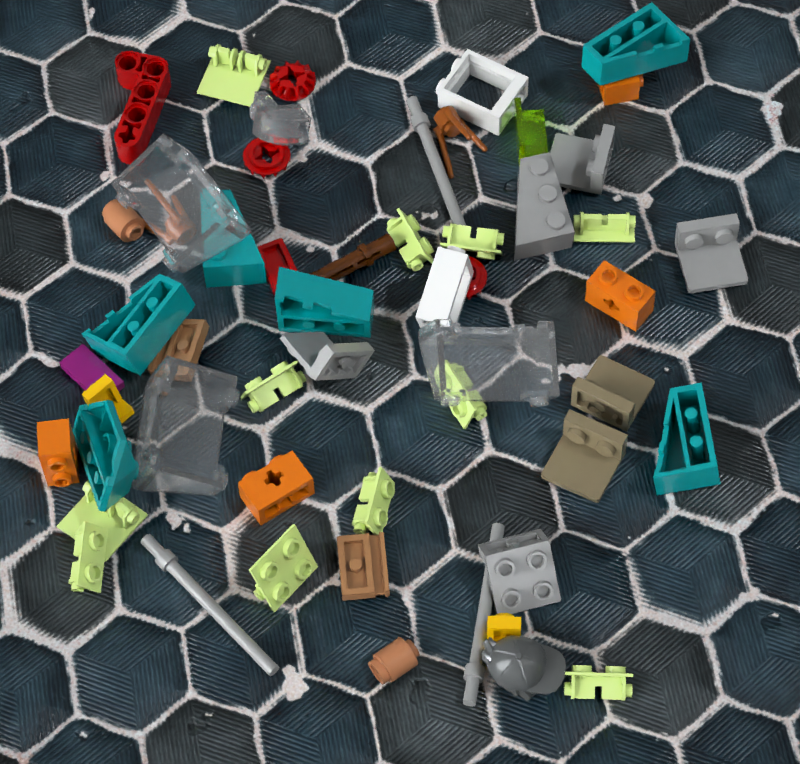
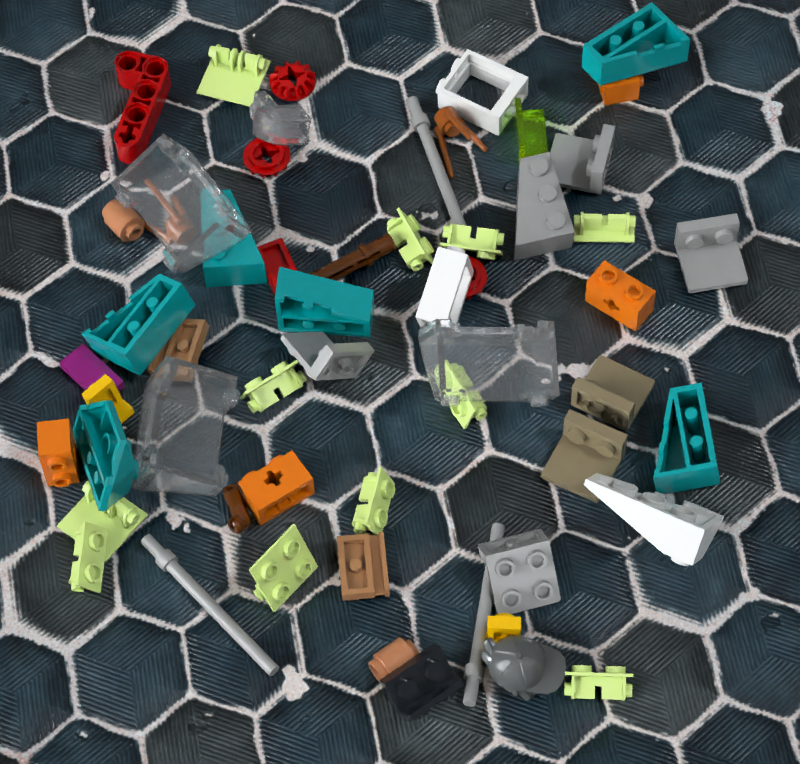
(240, 517): none -> reddish brown arm
(421, 683): none -> black bracket
(672, 528): none -> white wedge

